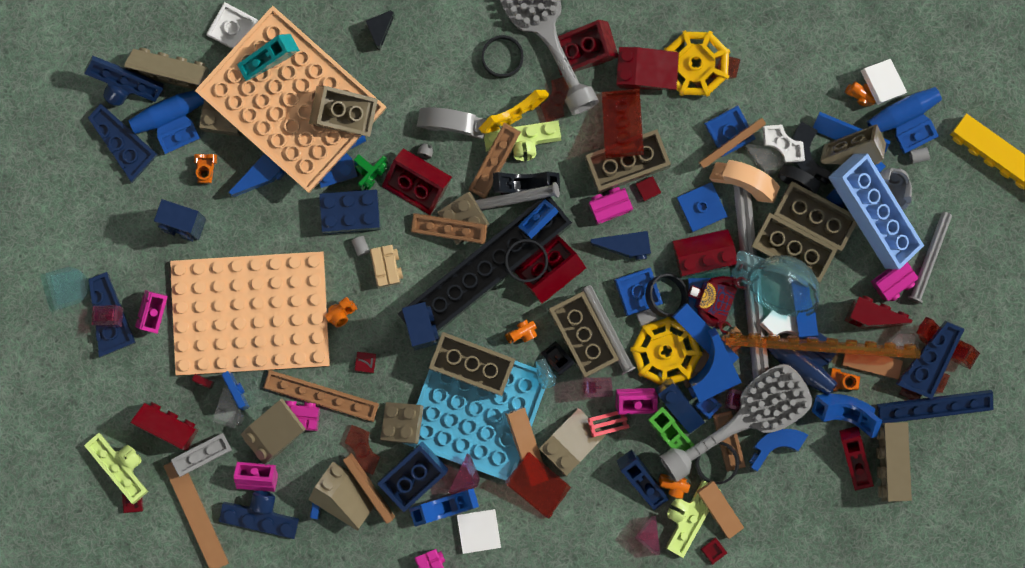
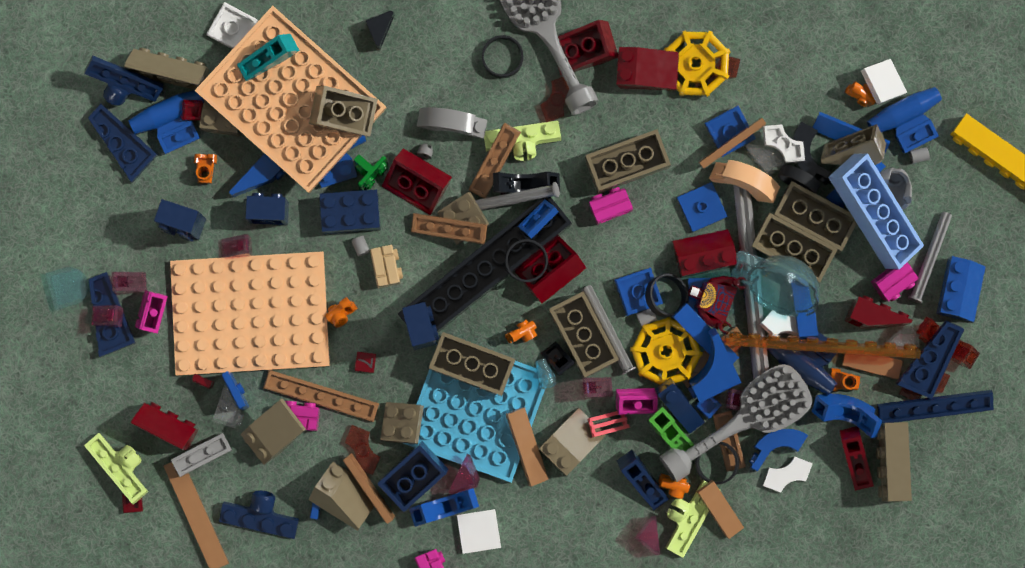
(128, 282): none -> clear pink slope
(191, 109): none -> dark red tile
(237, 246): none -> clear pink slope
(255, 476): dark pink brick -> none
(267, 210): none -> dark blue brick
(514, 114): yellow tile -> none
(538, 485): clear red piece -> none
(622, 123): clear red tile -> none
(630, 245): dark blue slope -> none
(648, 188): dark red tile -> none
(713, 551): dark red tile -> none
(778, 478): none -> white tile
(961, 289): none -> blue slope

